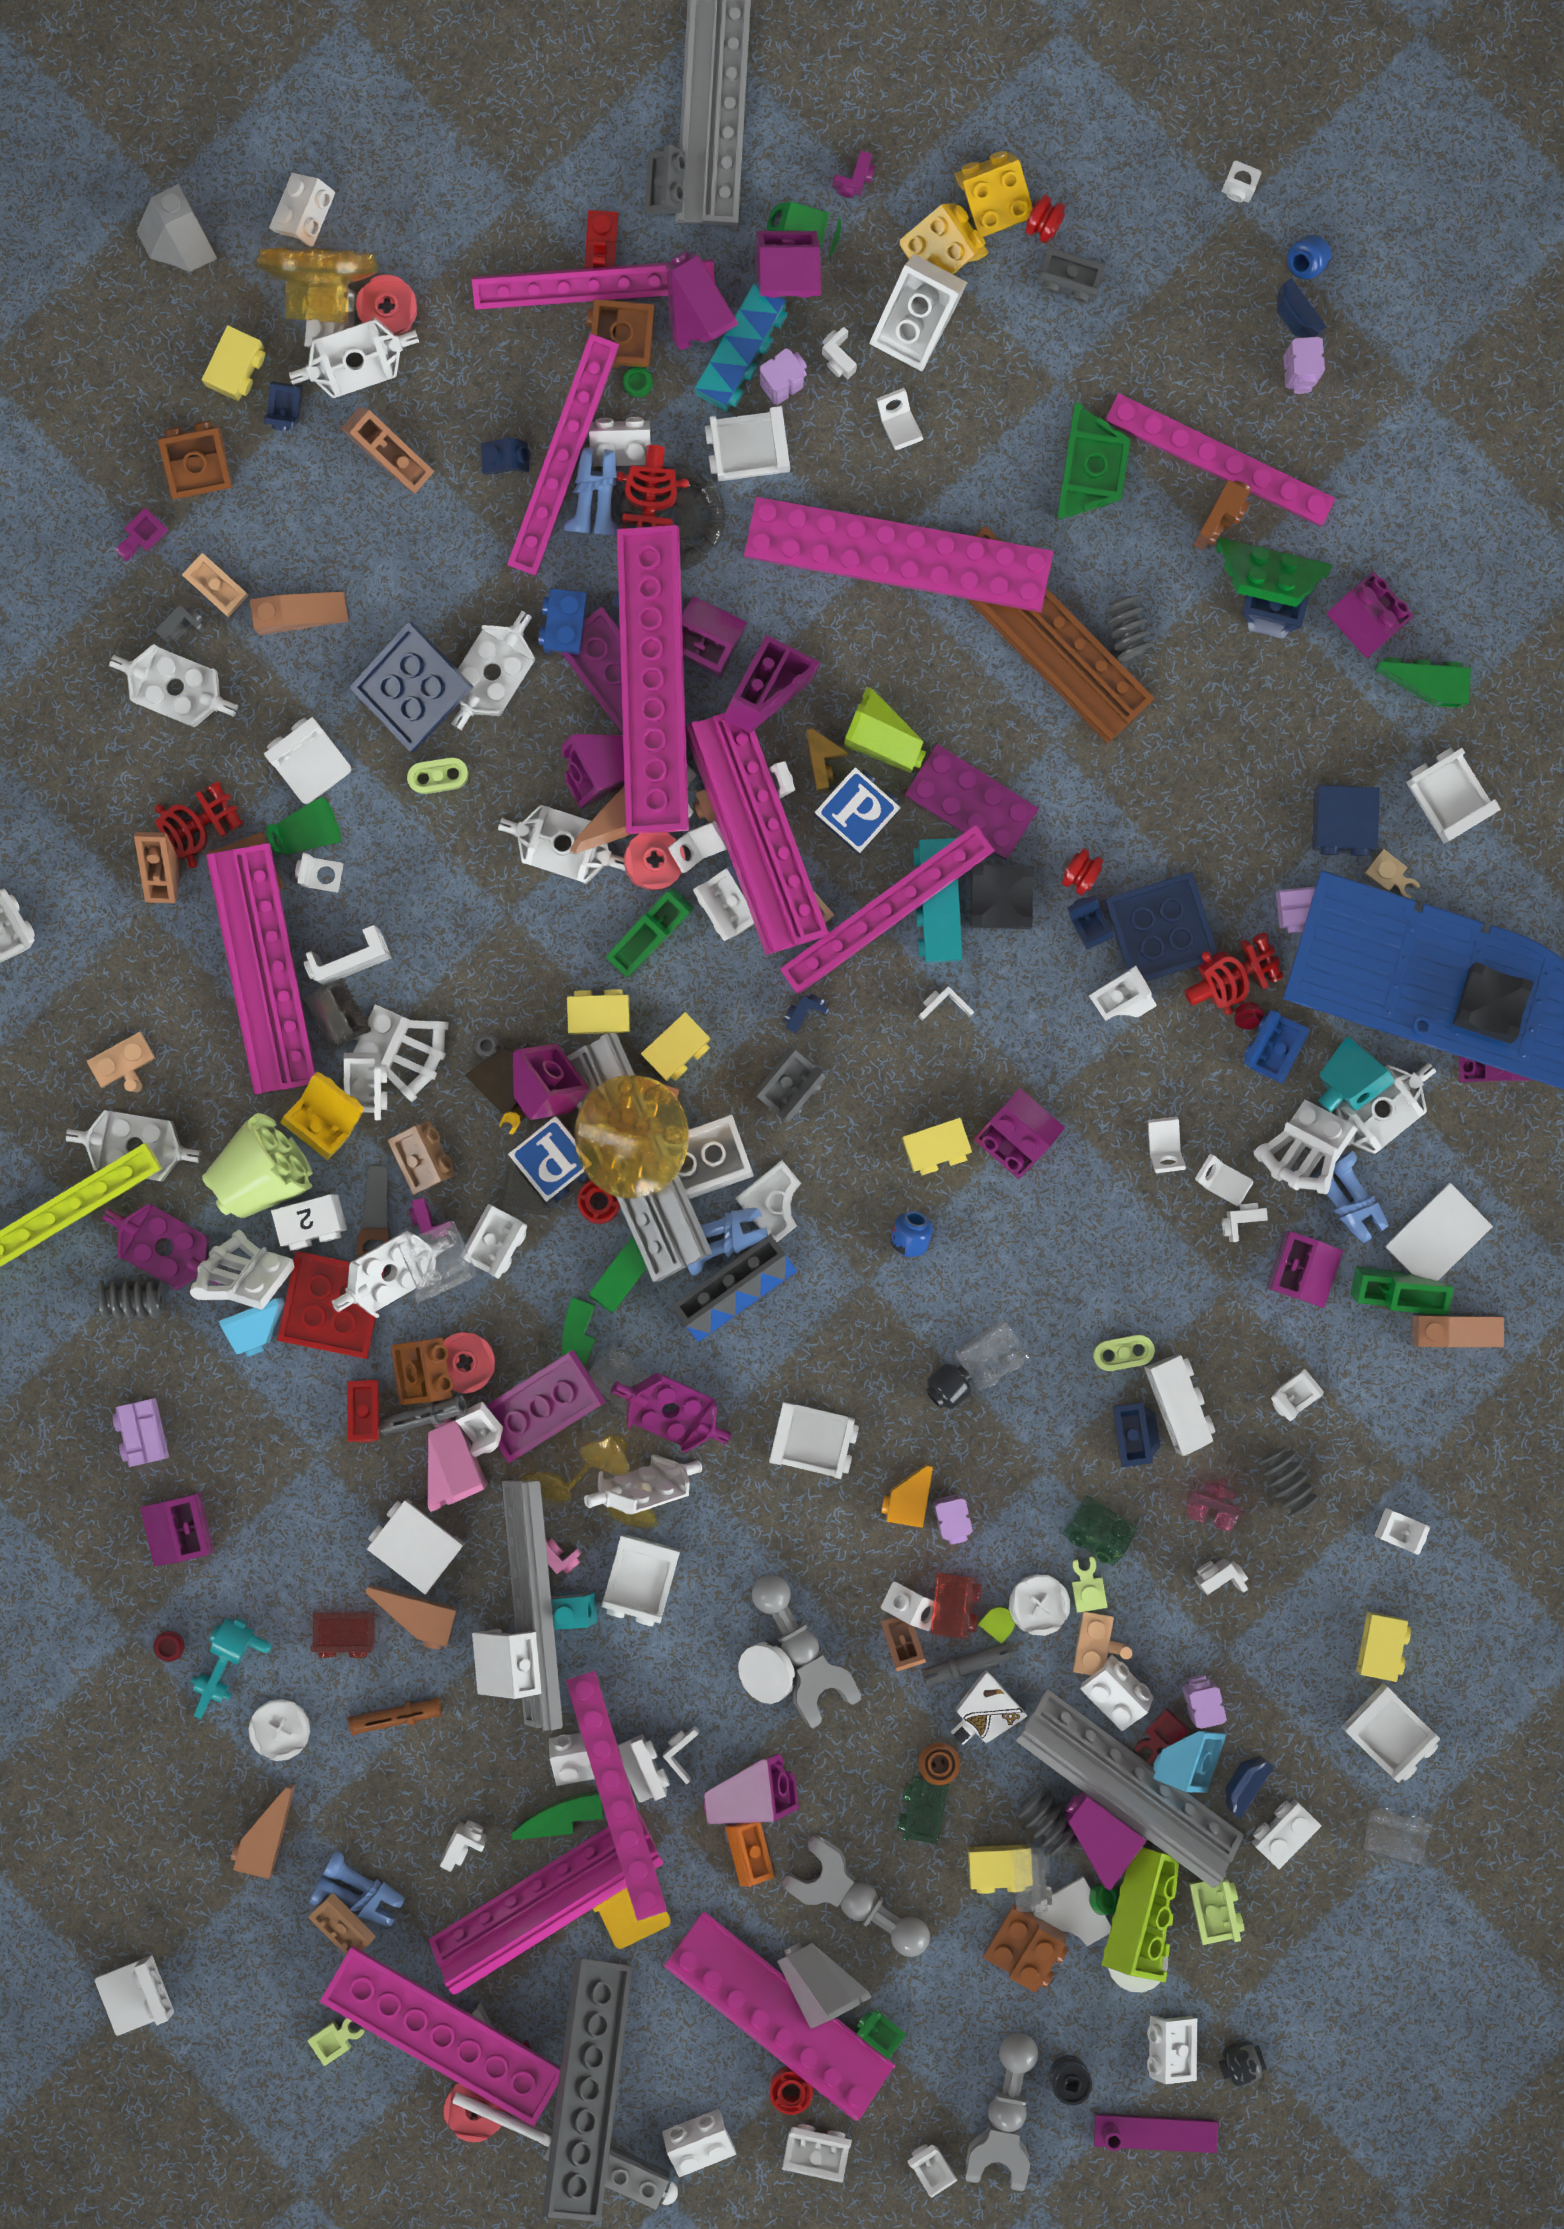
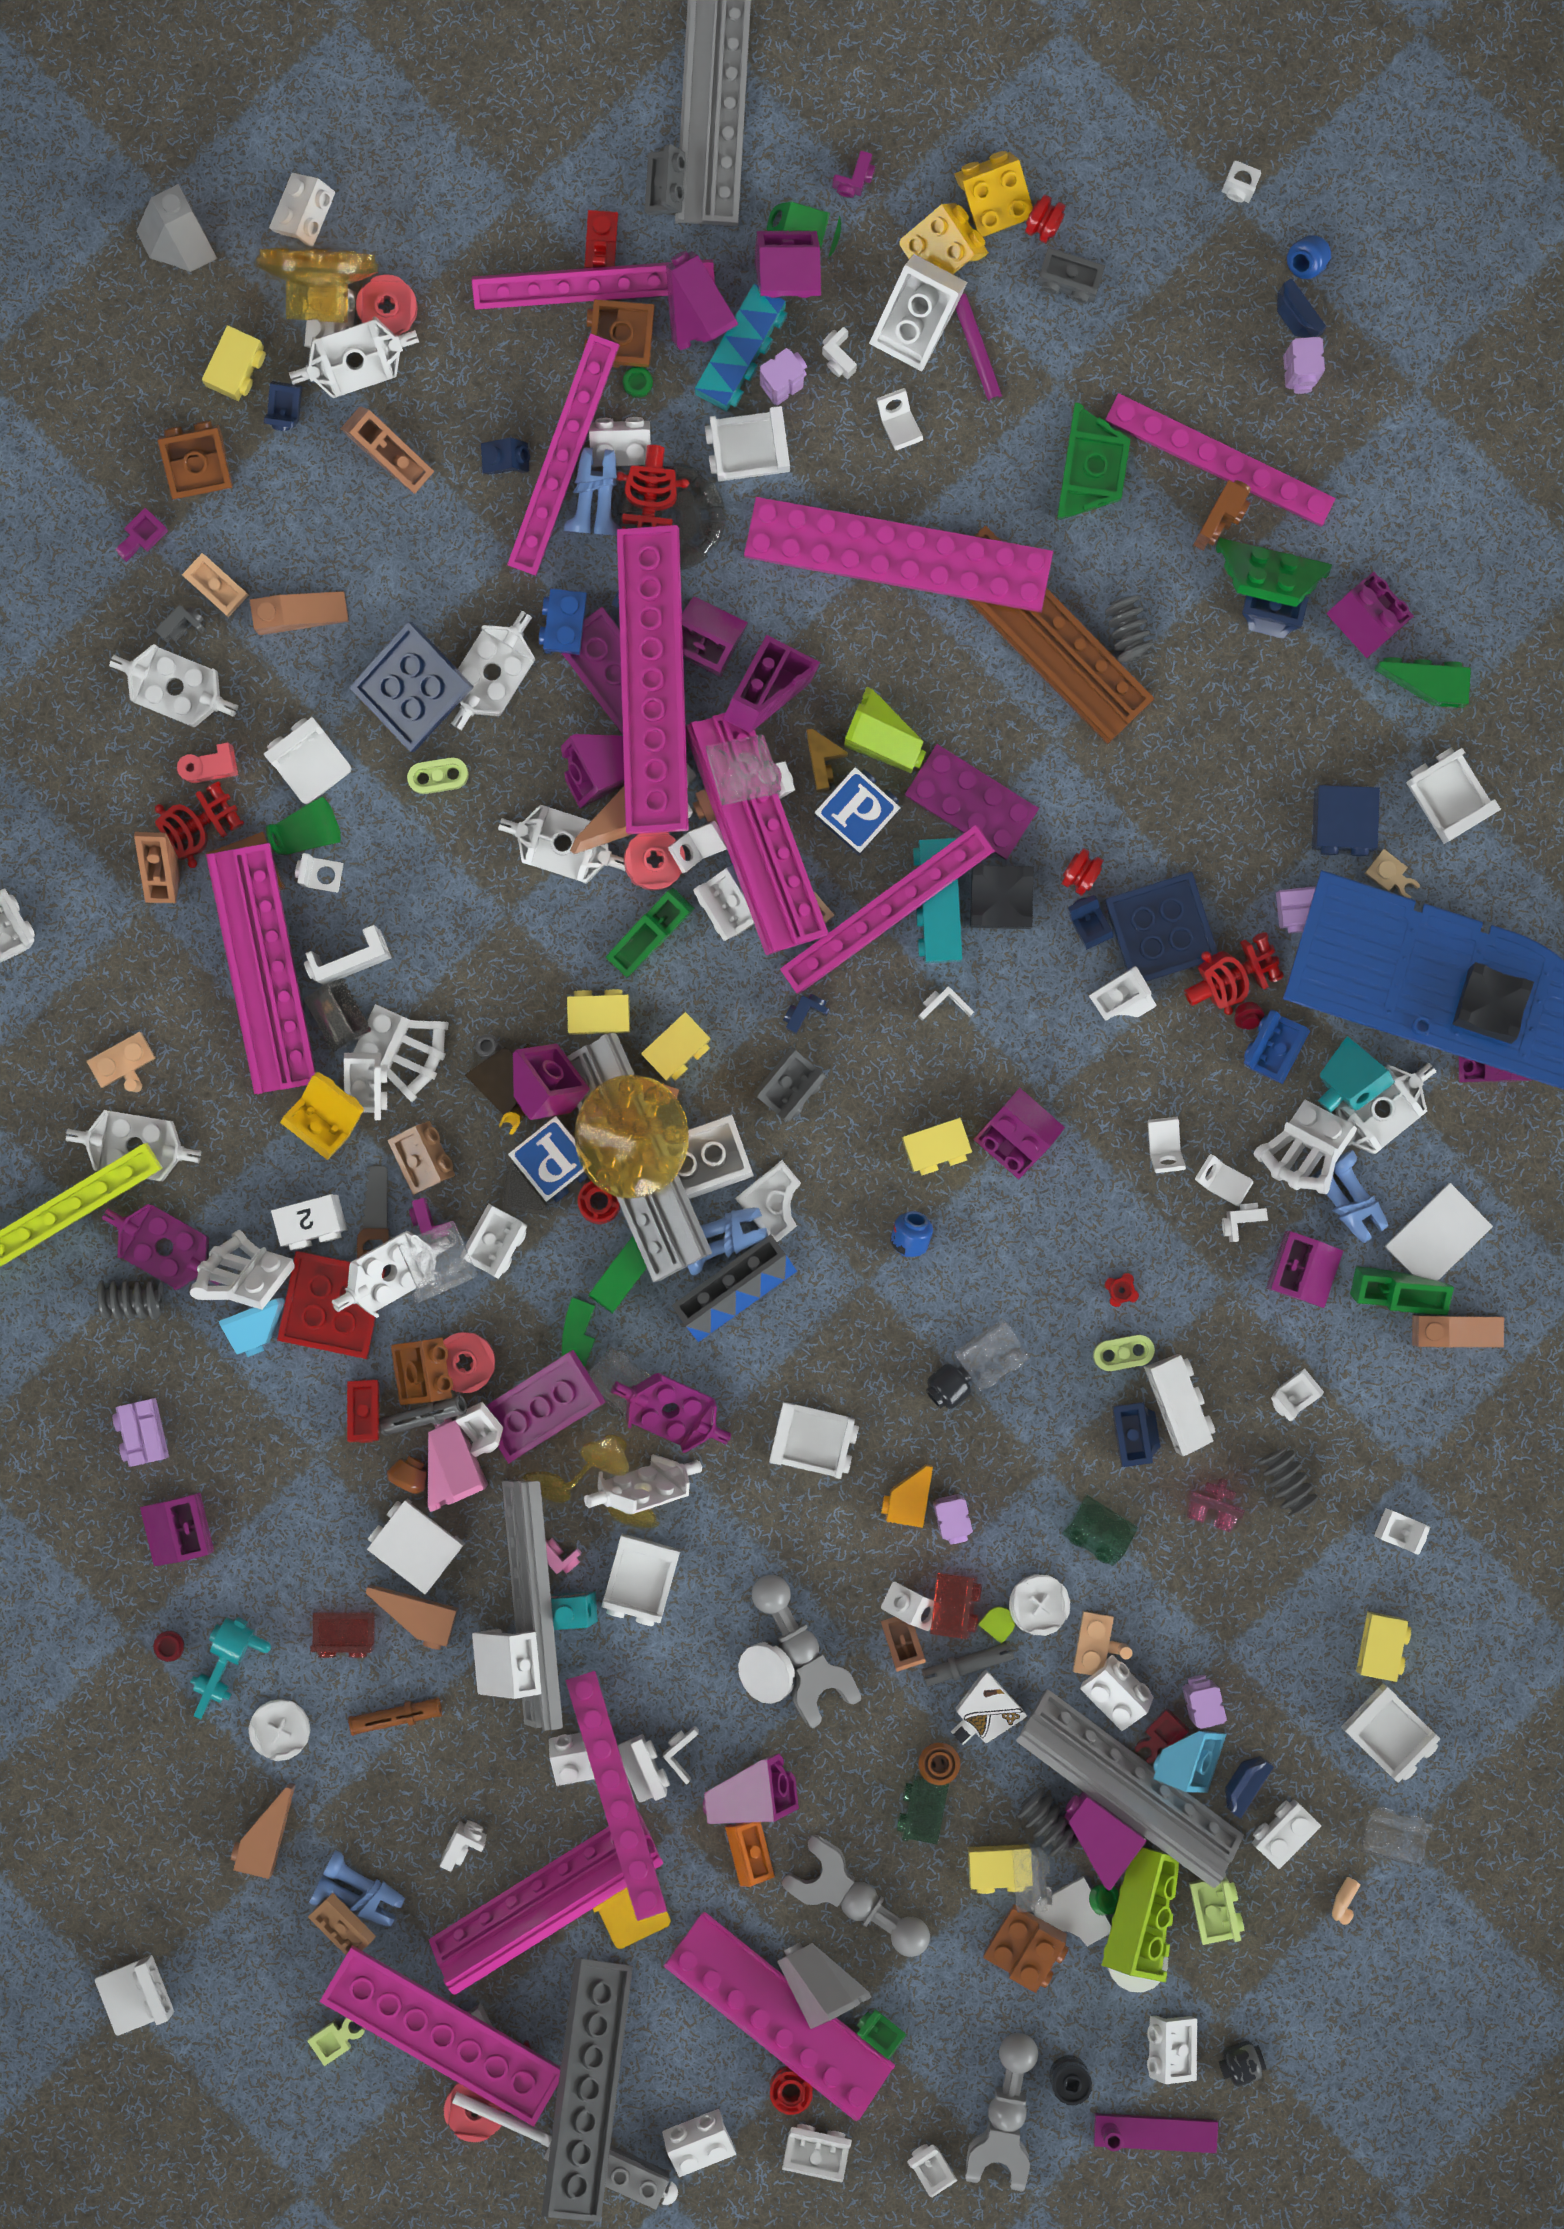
(208, 767): none -> coral leg
(258, 1169): yellowish green cone -> none
(408, 1474): none -> dark orange cone
(560, 1816): green slope -> none
(743, 769): none -> clear slope
(977, 348): none -> magenta piece
(1088, 1591): yellowish green plate -> none
(1129, 1293): none -> red plate
(1215, 1575): white bracket -> none
(1343, 1899): none -> light nougat arm

